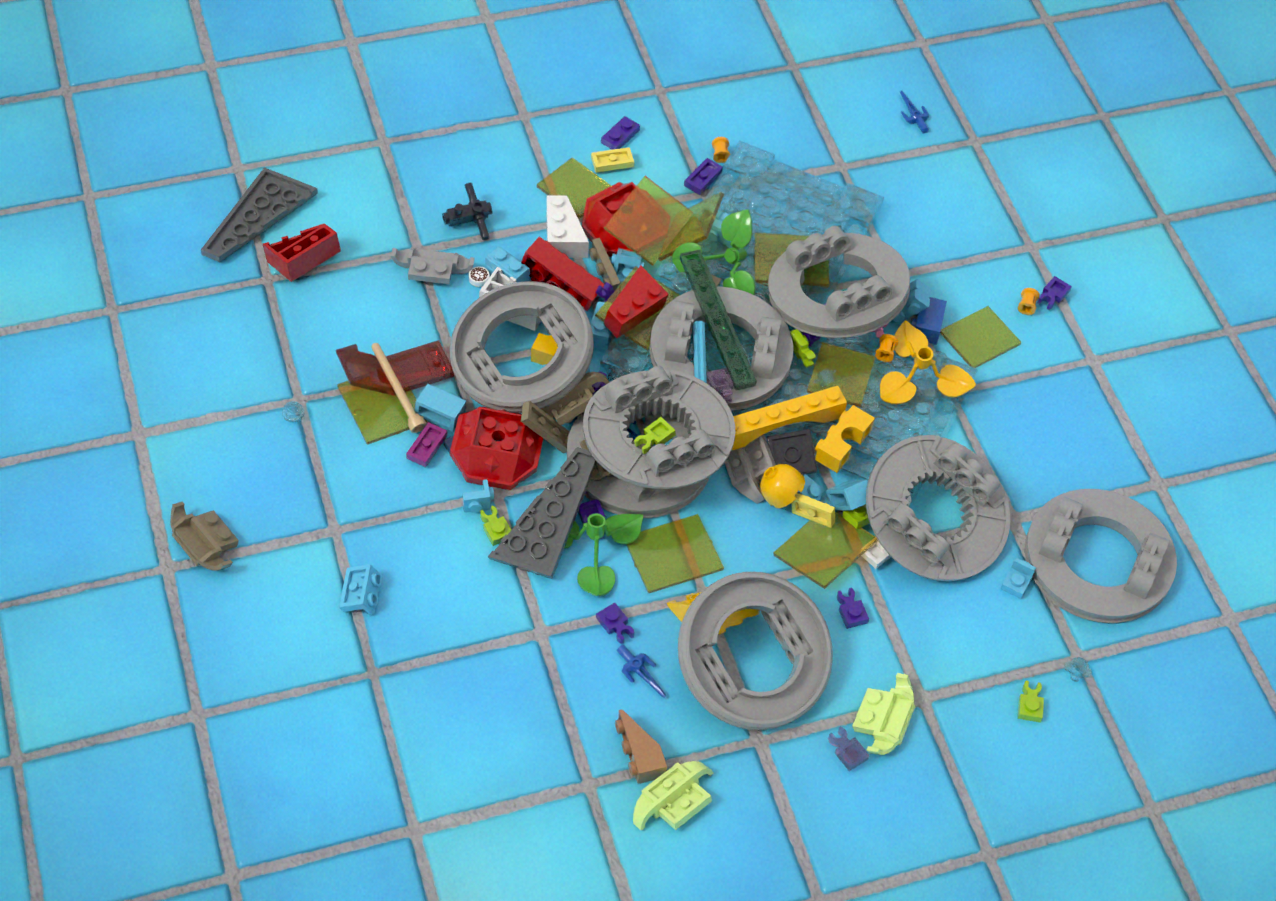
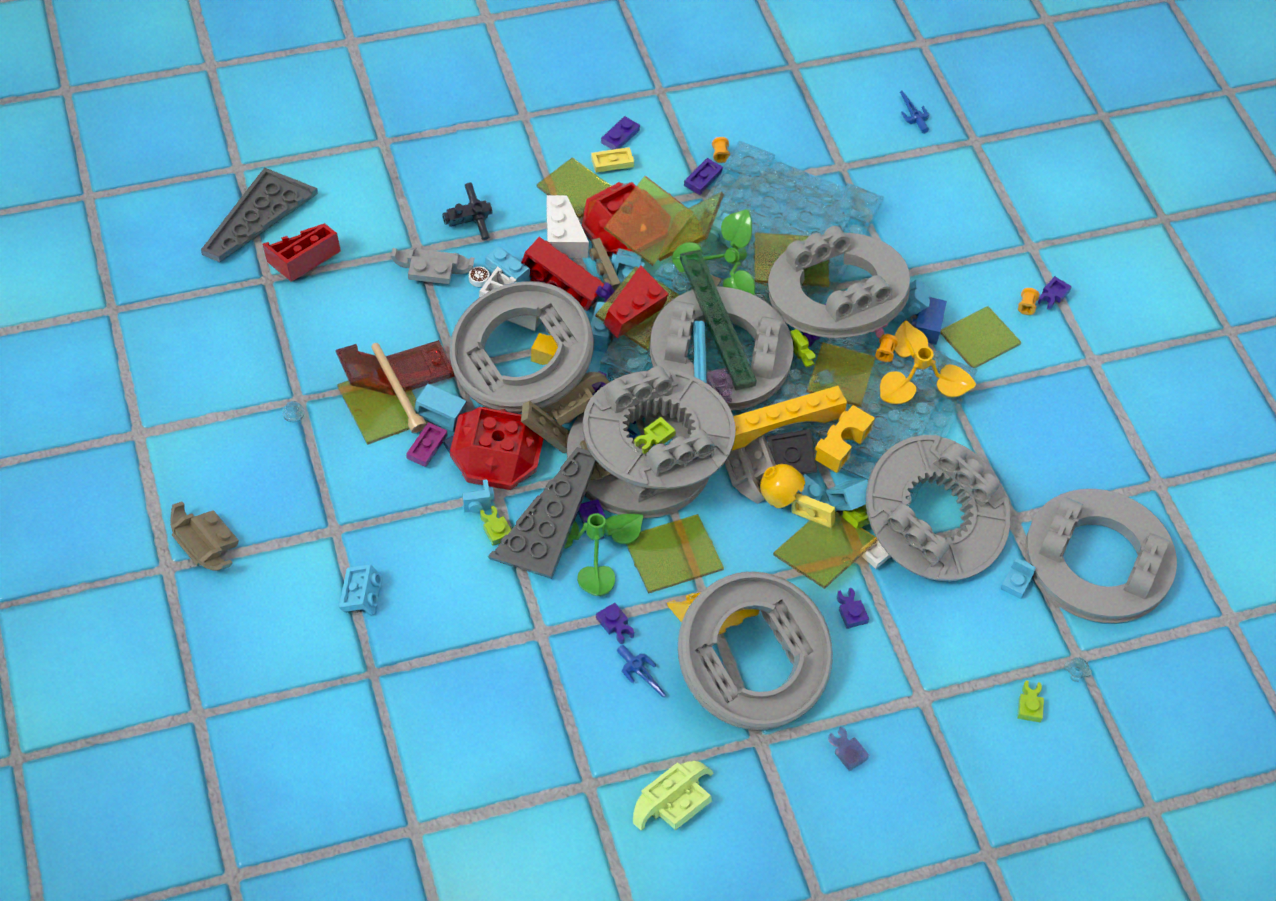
(644, 752): medium nougat slope -> none
(886, 715): yellowish green plate -> none

